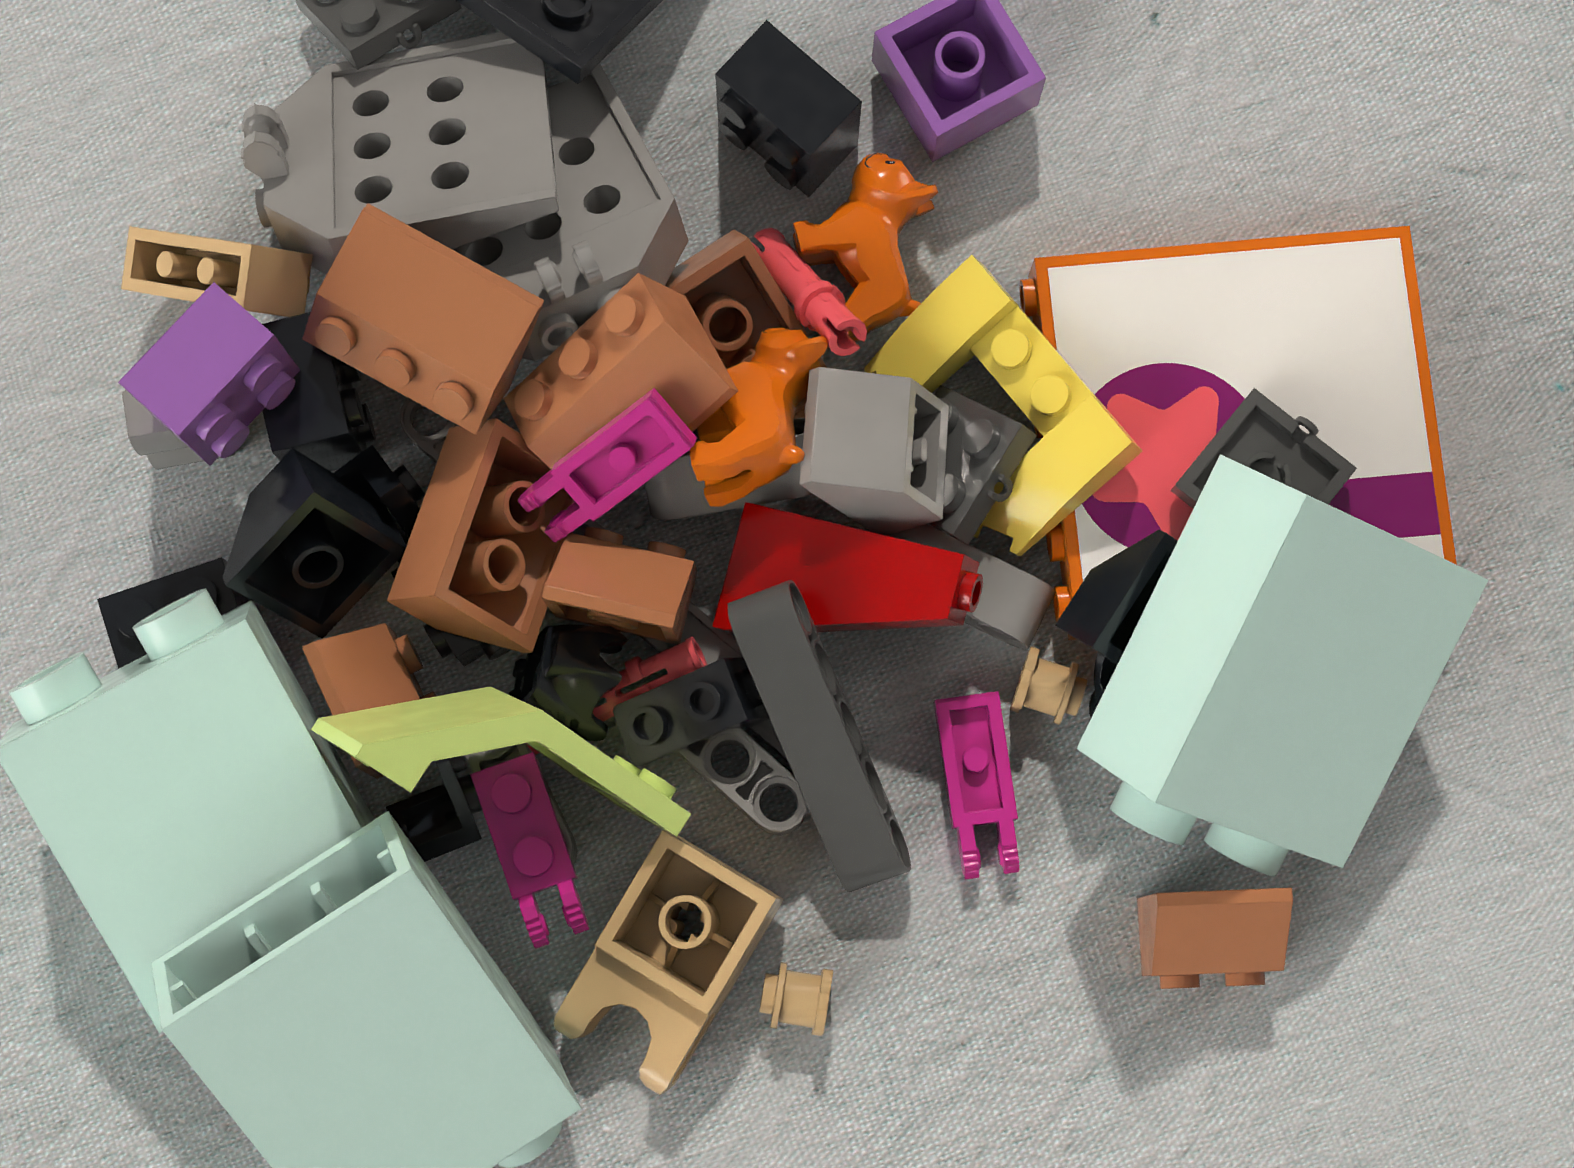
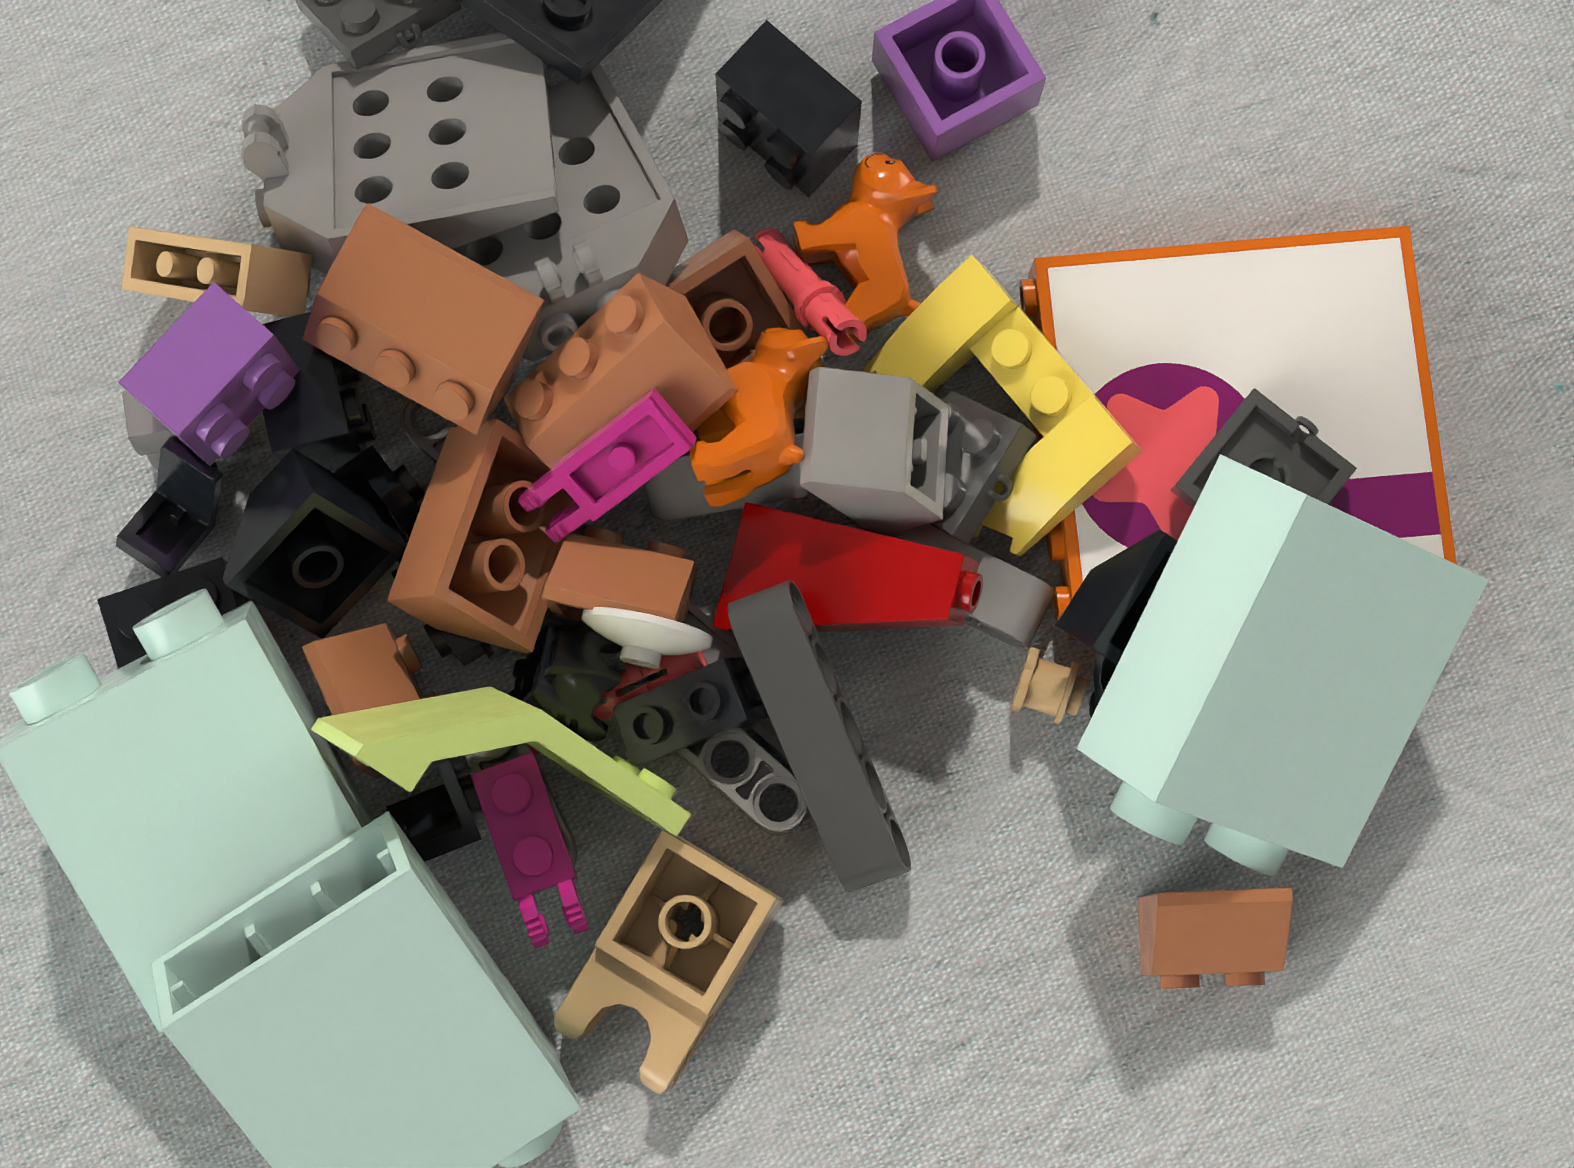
(176, 514): none -> black bracket
(646, 636): none -> white dish
(797, 998): tan brick -> none
(977, 776): dark pink hinge -> none

